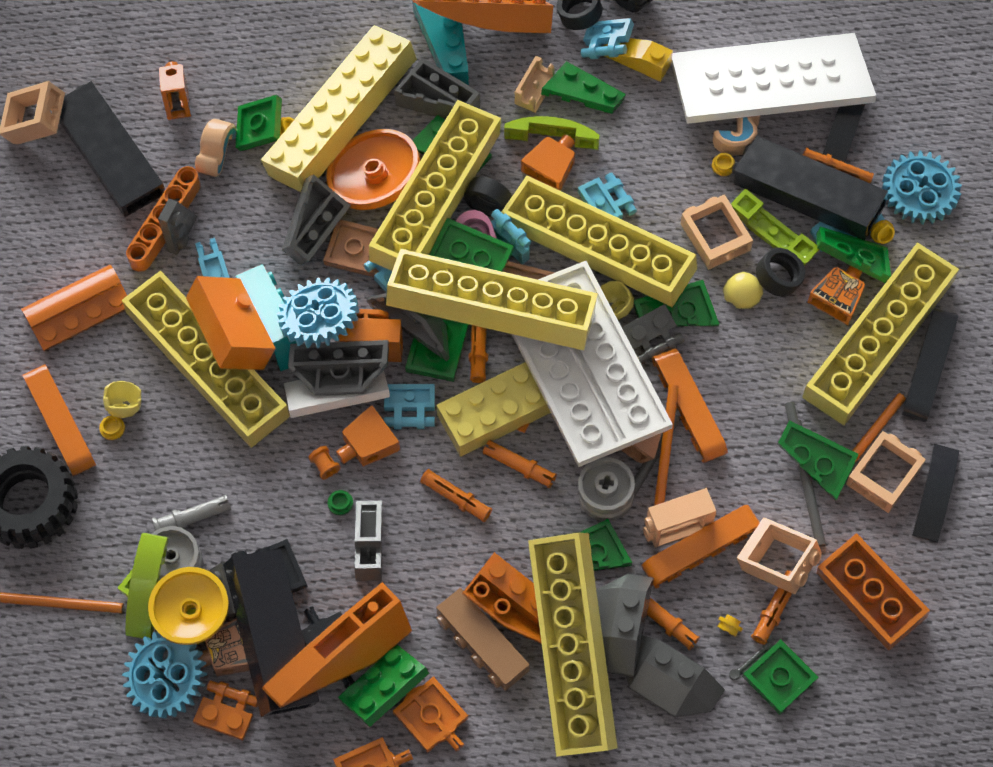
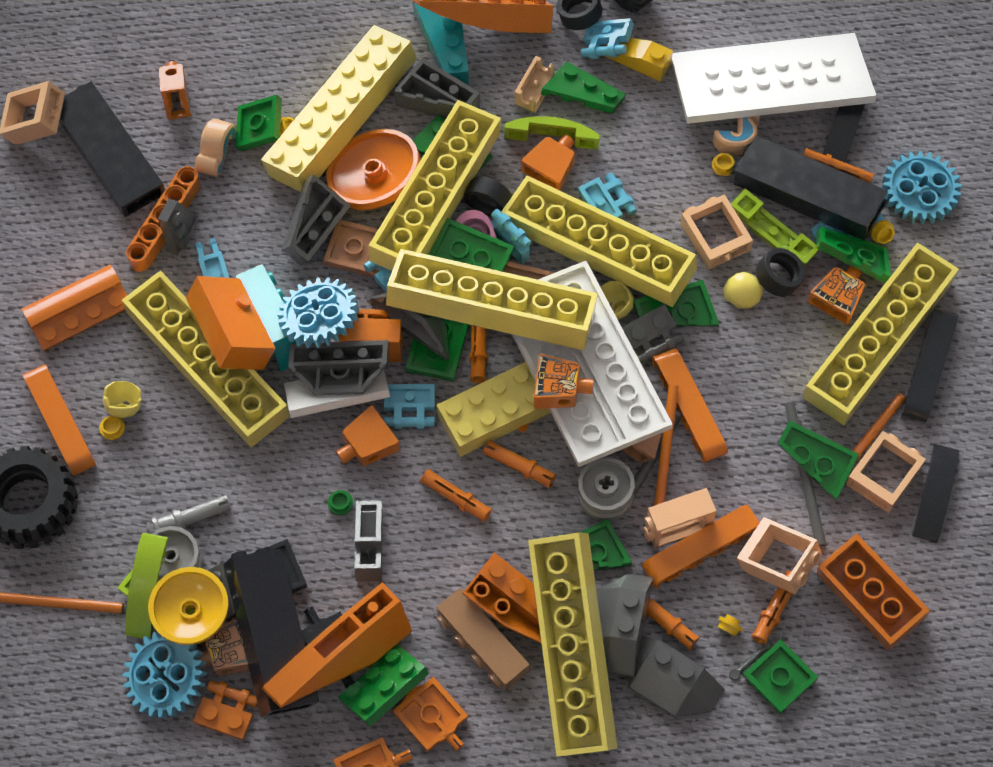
(324, 462): orange bush -> none
(559, 383): none -> orange torso

